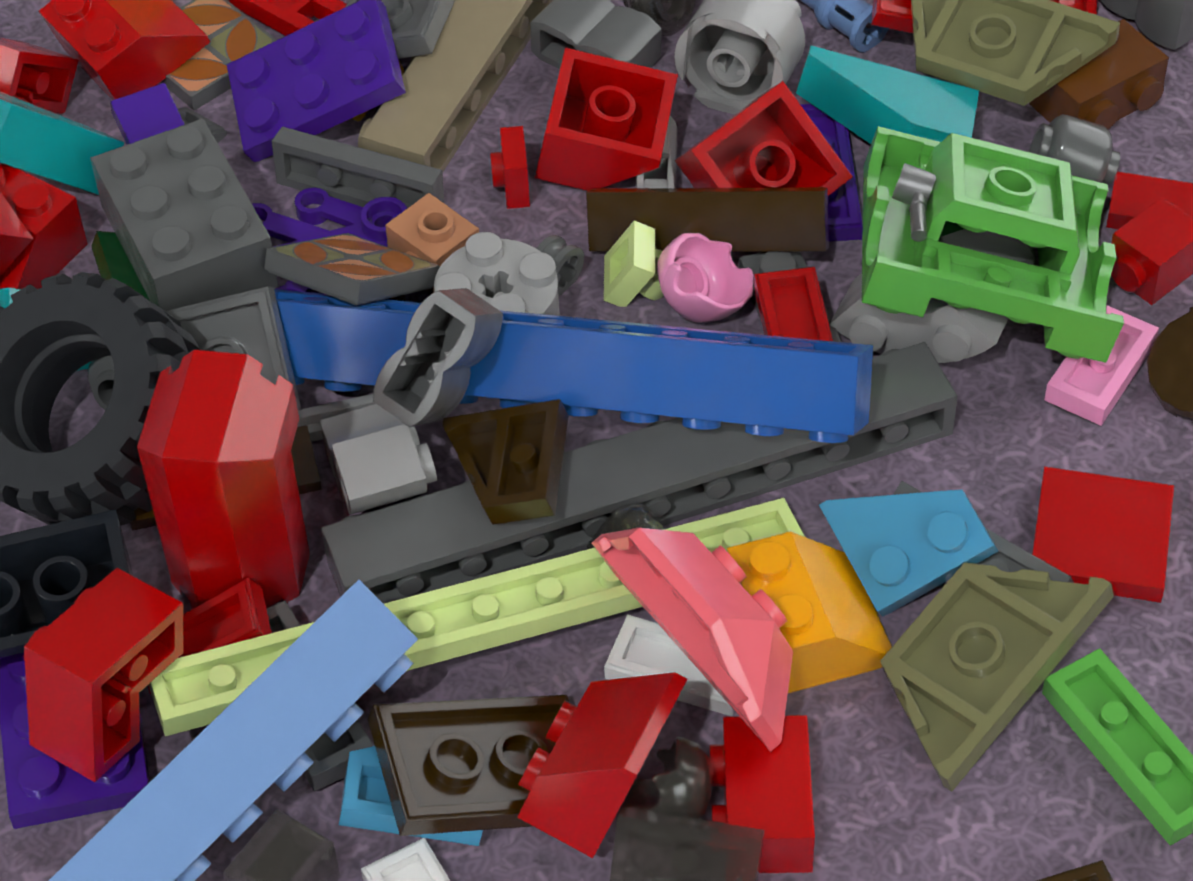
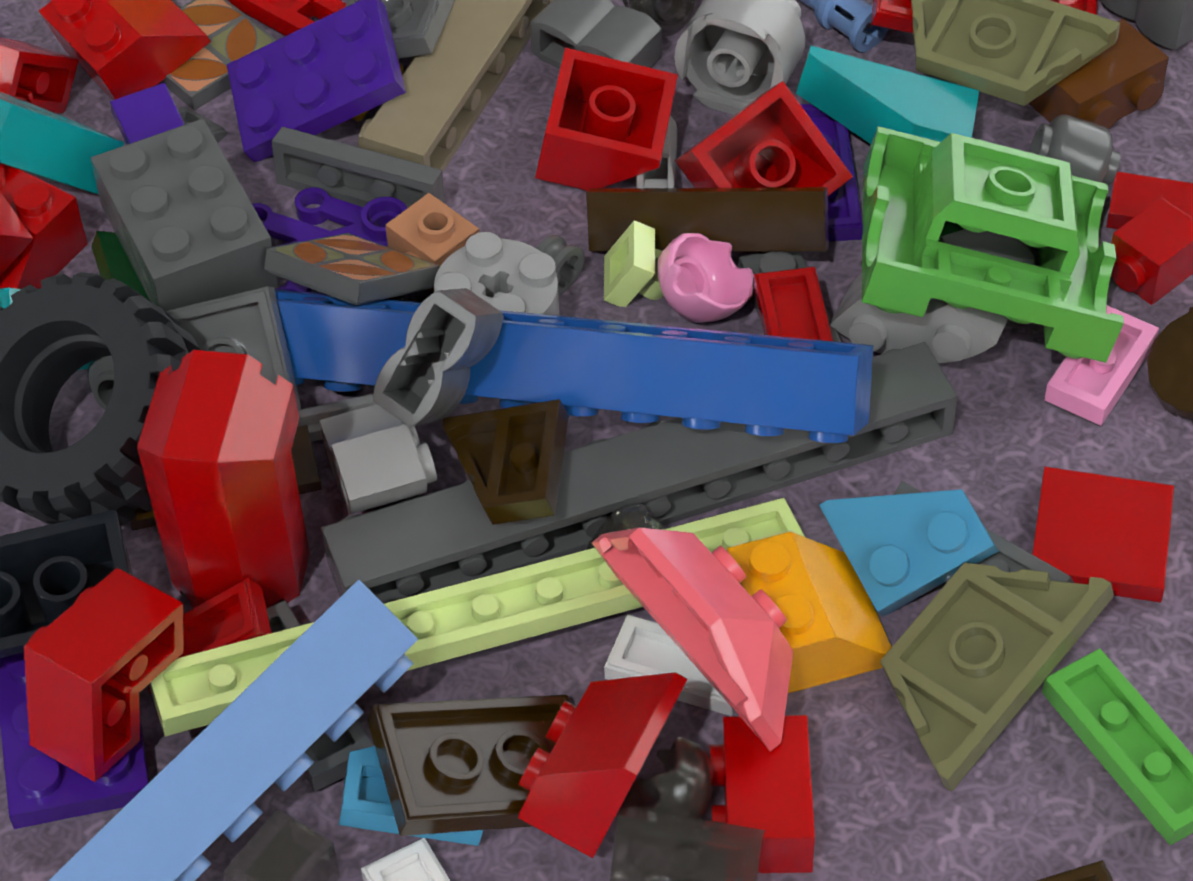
(510, 167): red plate -> none
(914, 189): flat silver hand -> none

